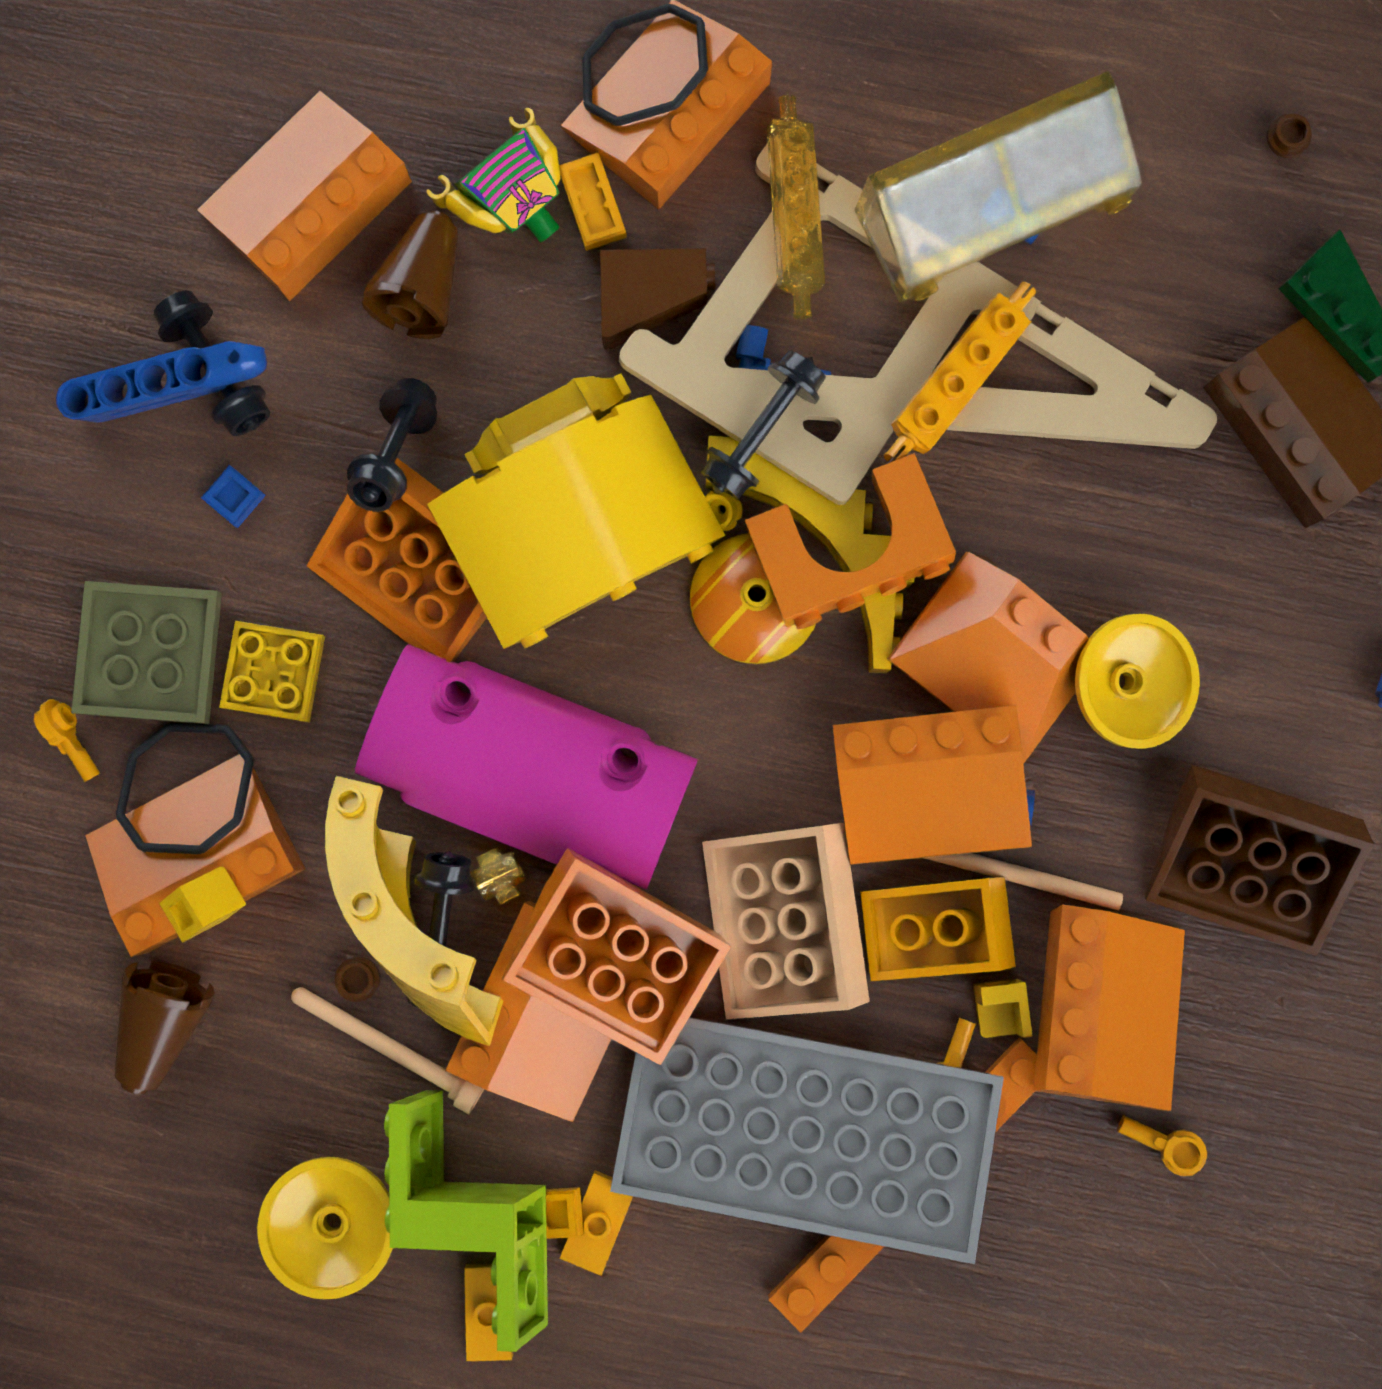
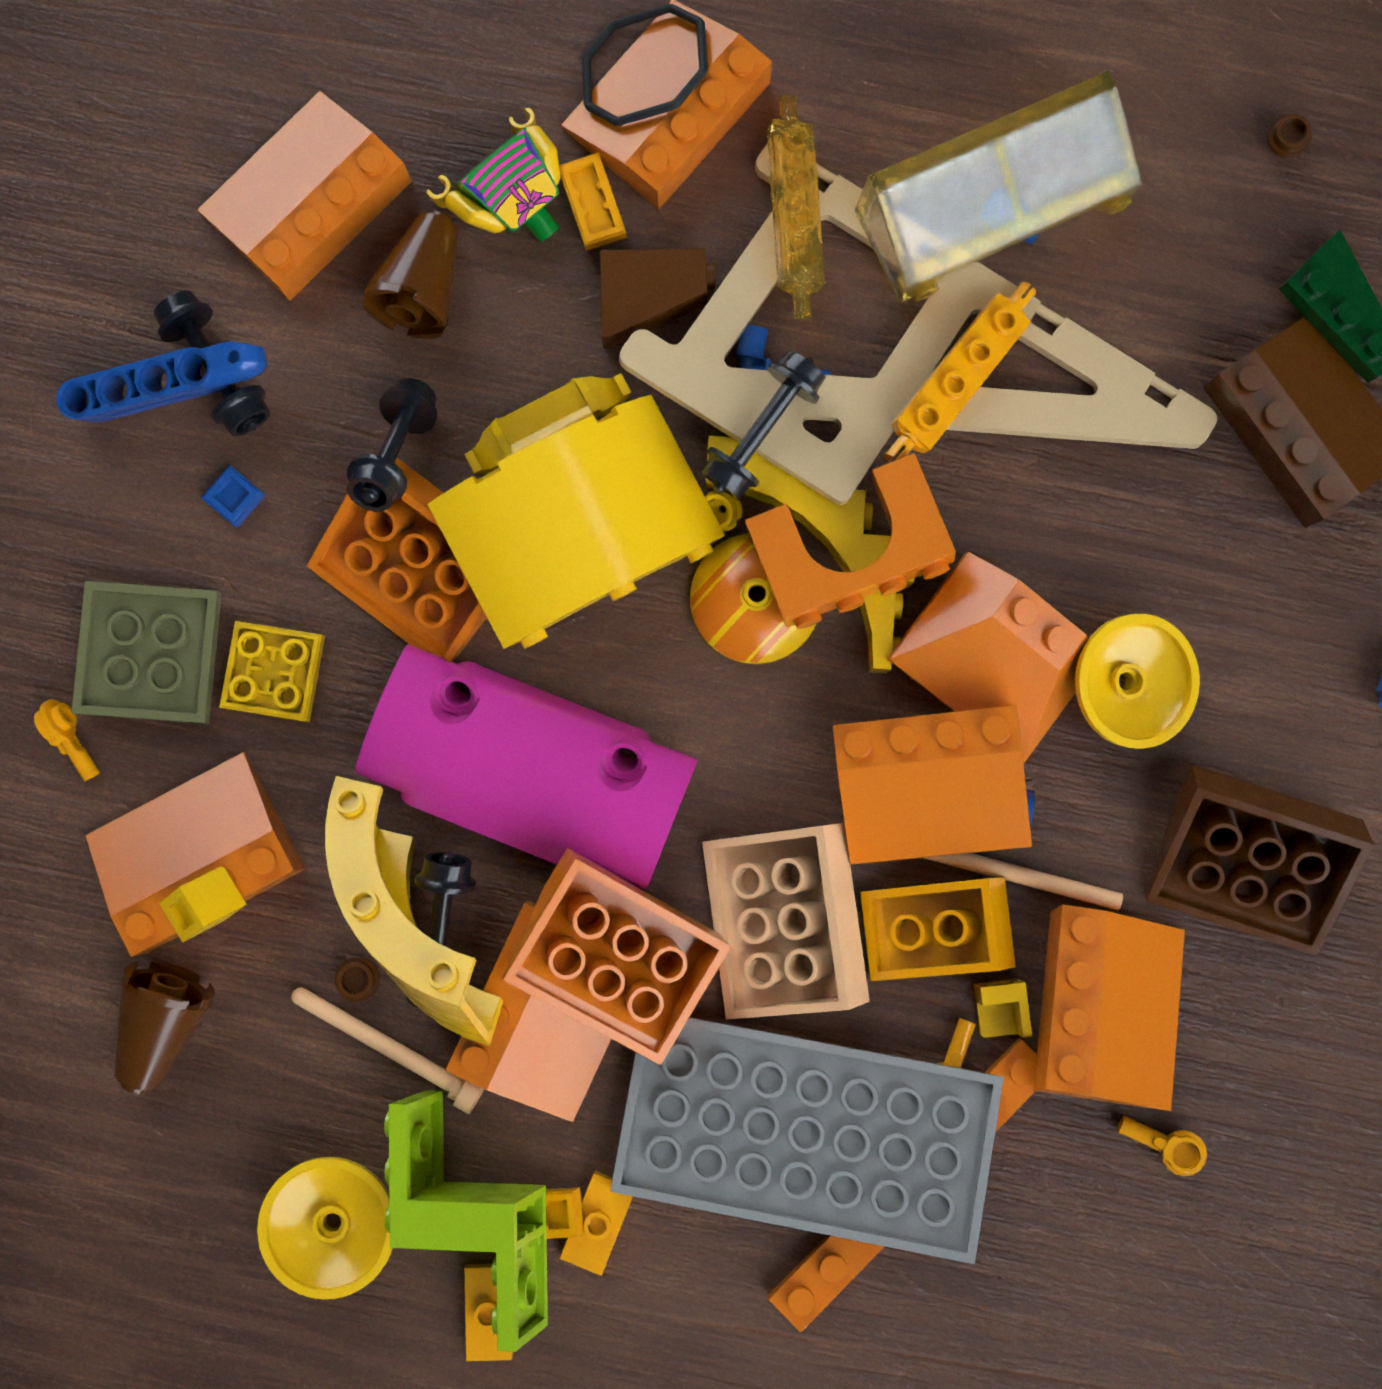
(241, 798): black piece -> none
(498, 876): clear yellow gear -> none

